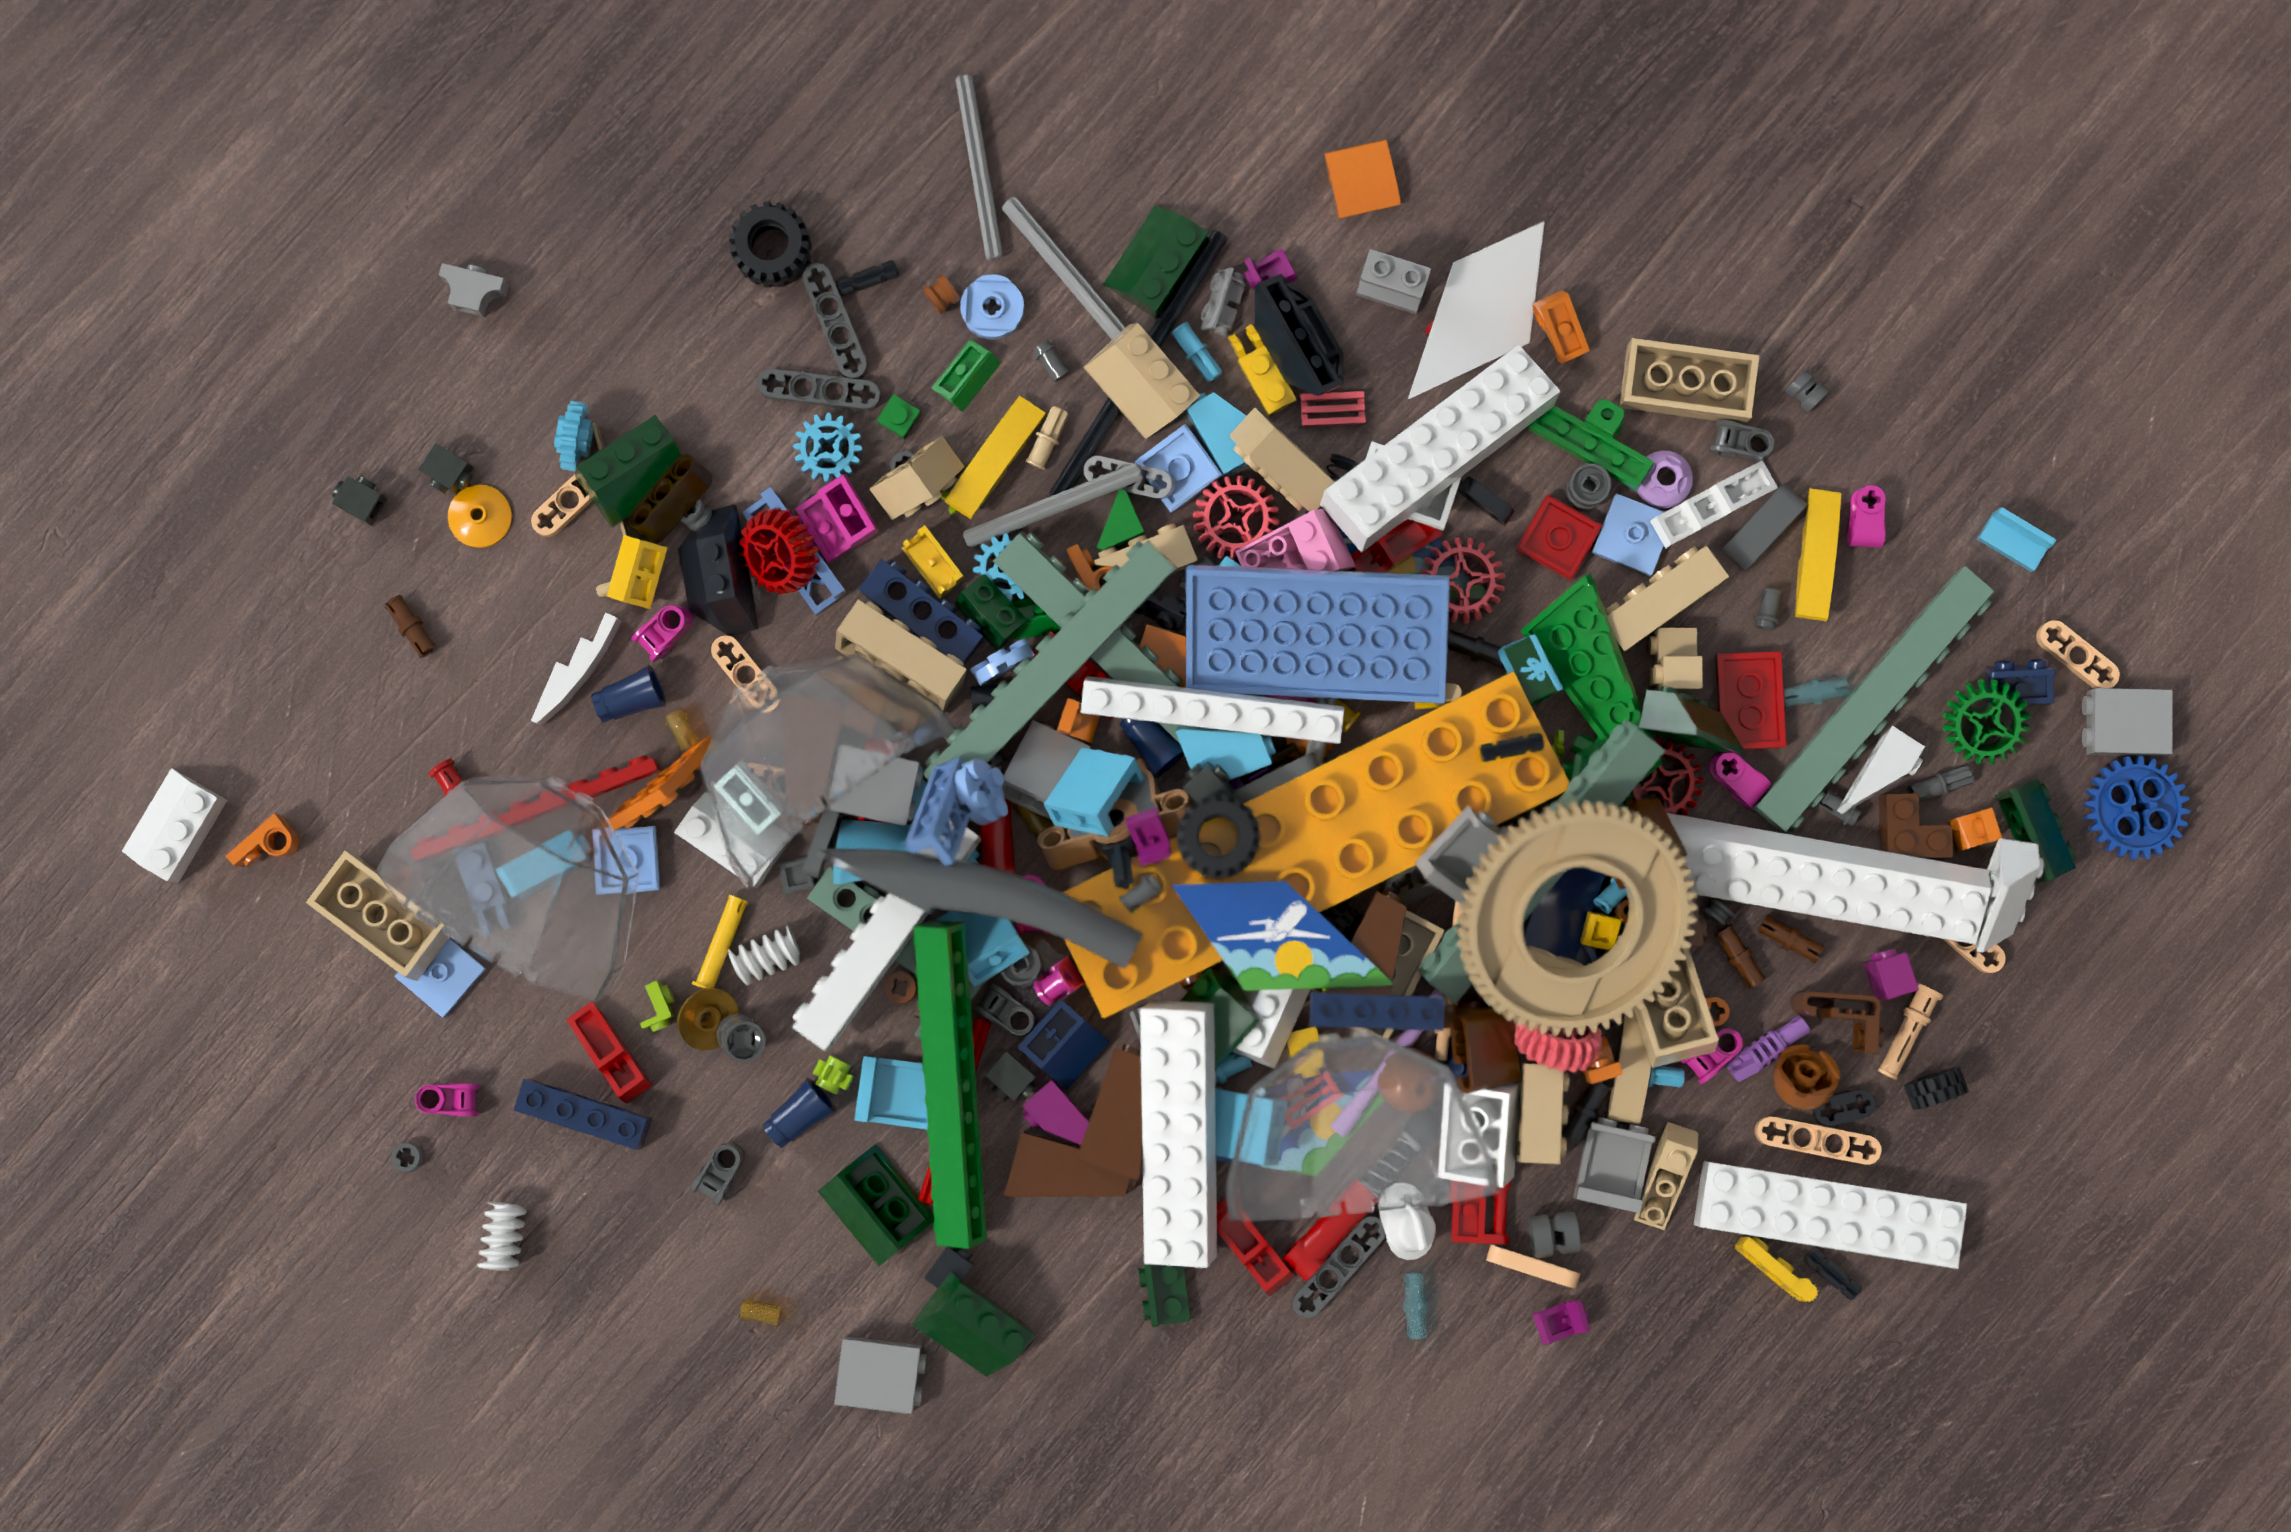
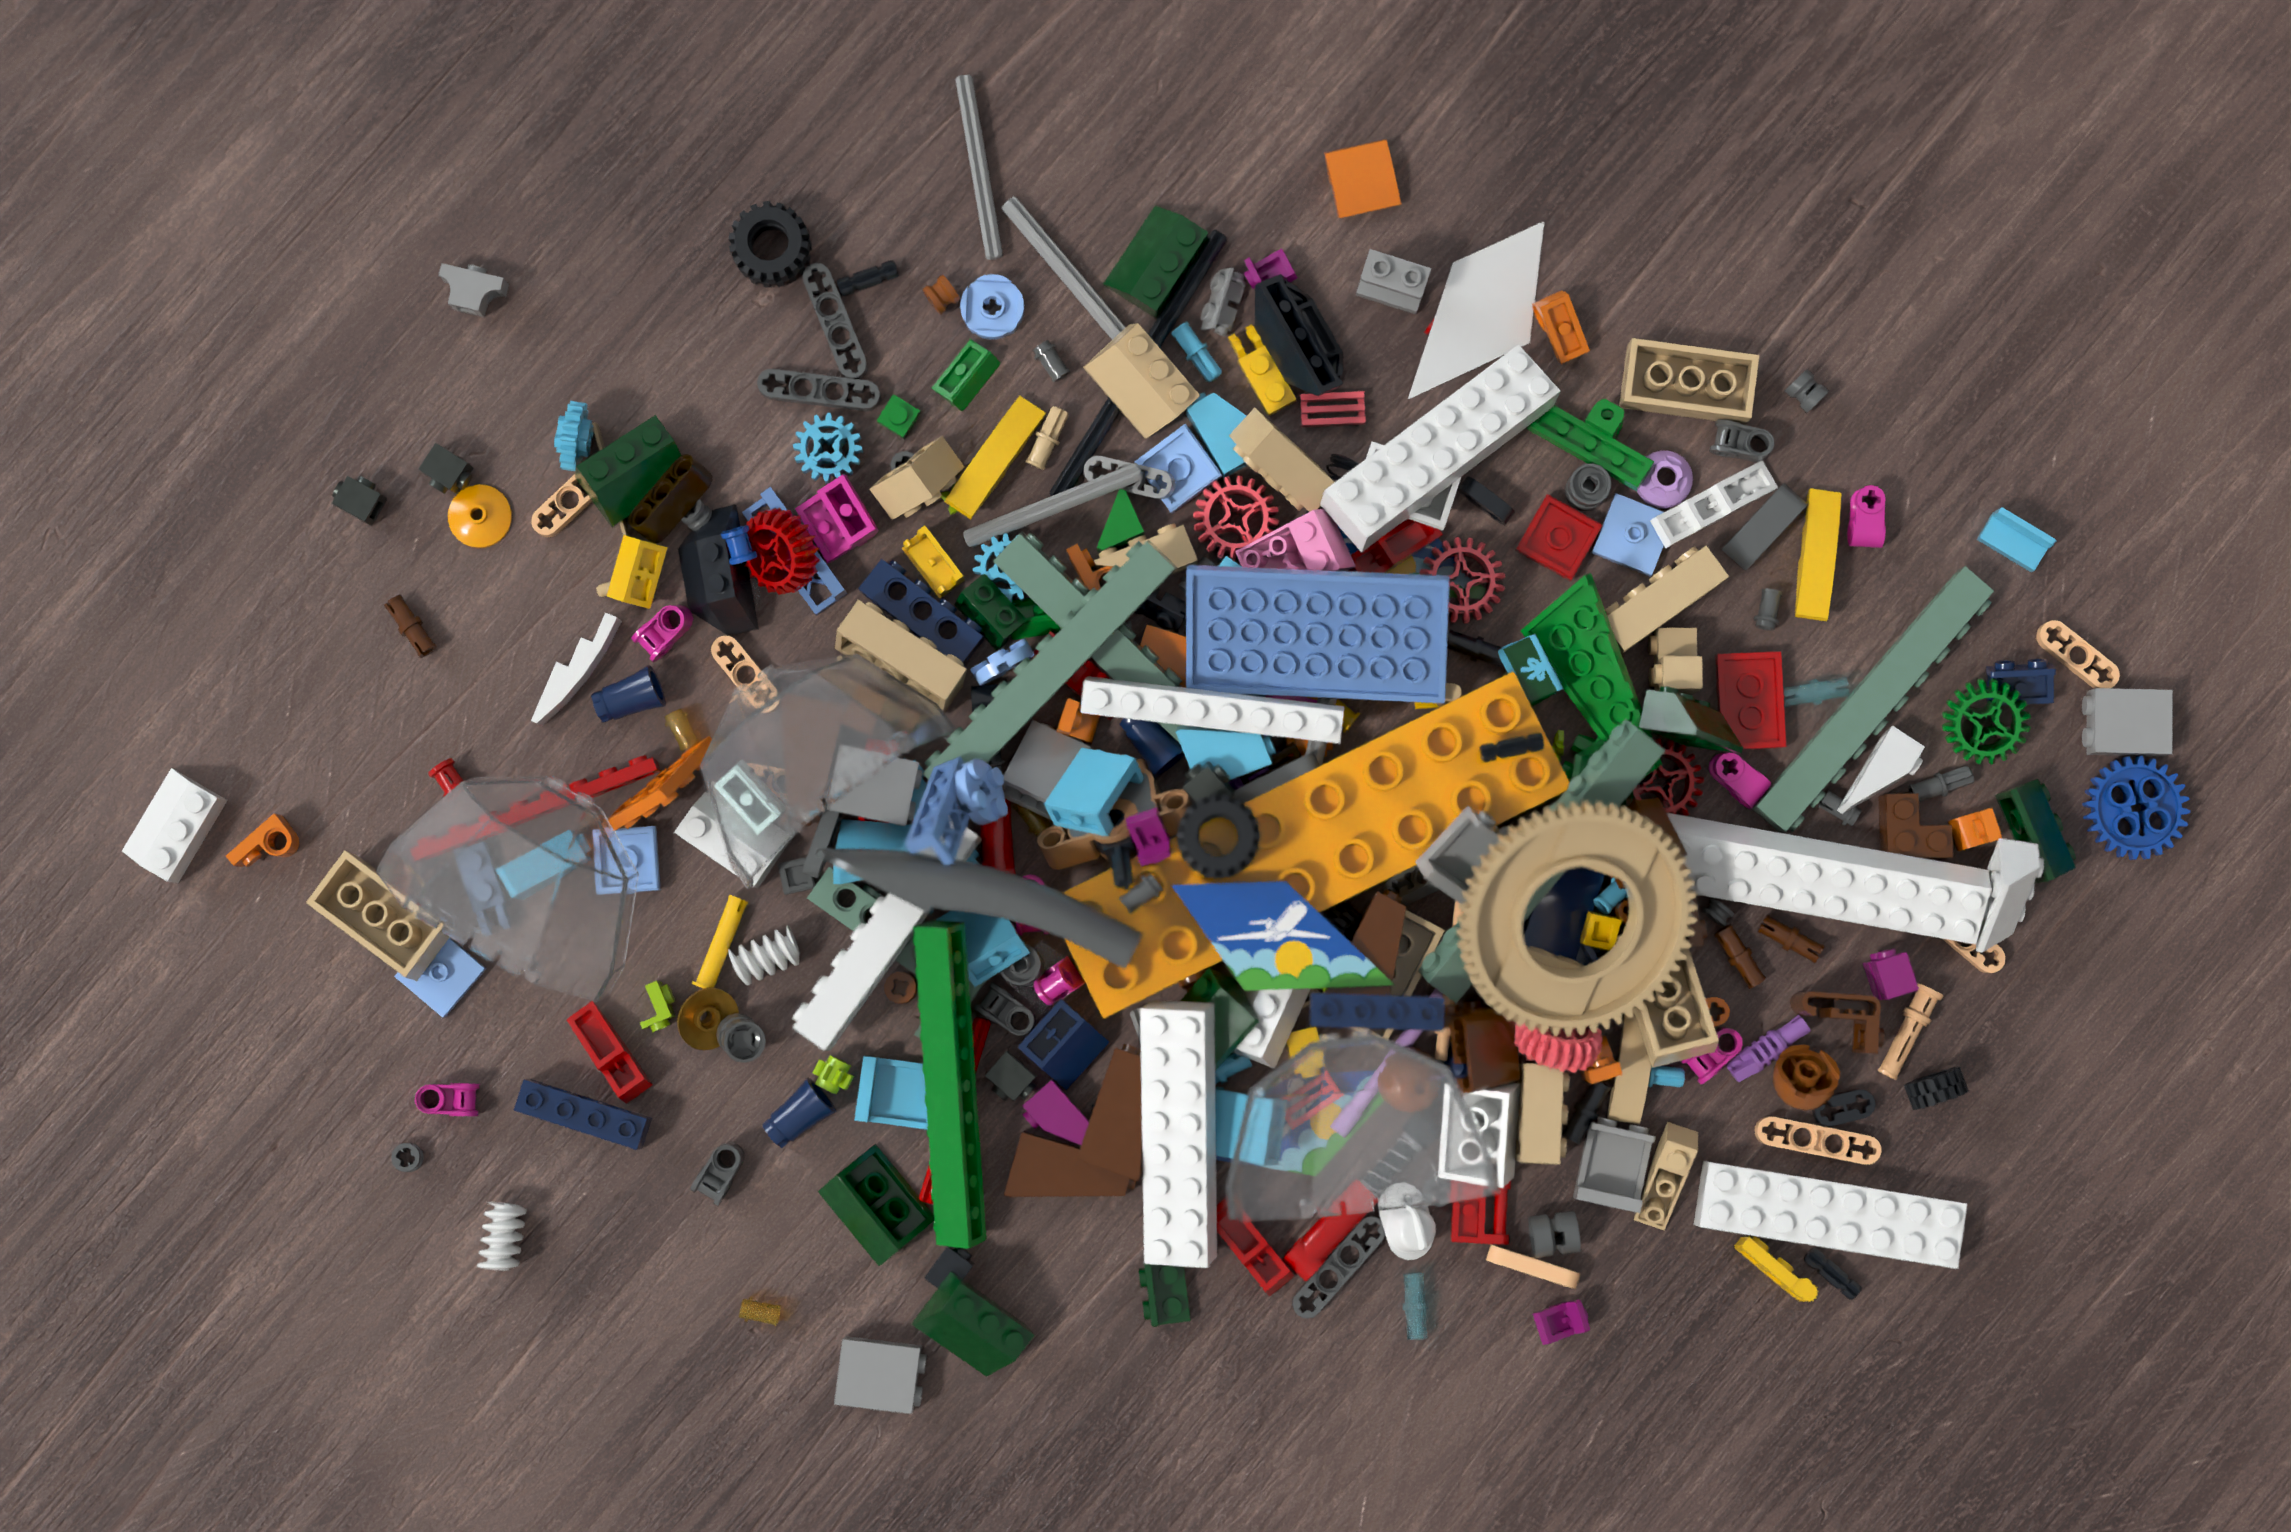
(739, 545): none -> blue bush

